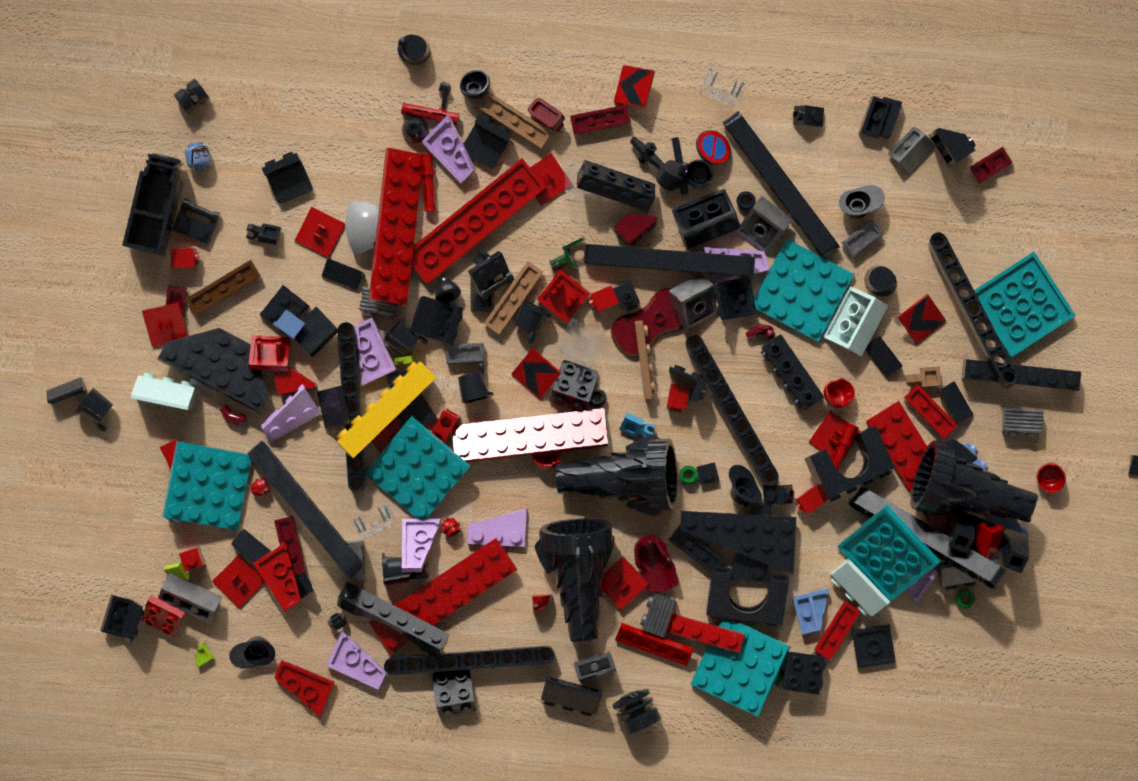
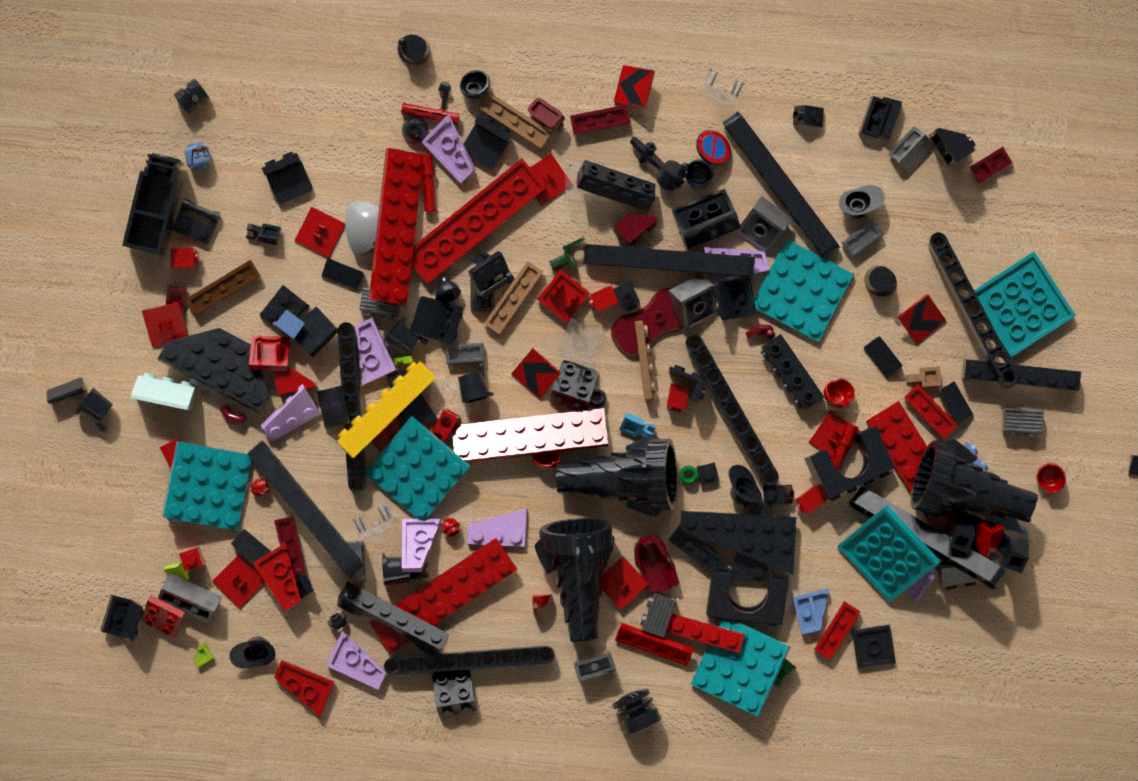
(530, 319): black hat -> none
(571, 696): black slope -> none
(678, 158): black bar -> none
(741, 205): black plate -> none
(804, 672): black bracket -> none
(855, 321): light aqua slope -> none
(859, 588): light aqua slope -> none
(969, 603): green plate -> none

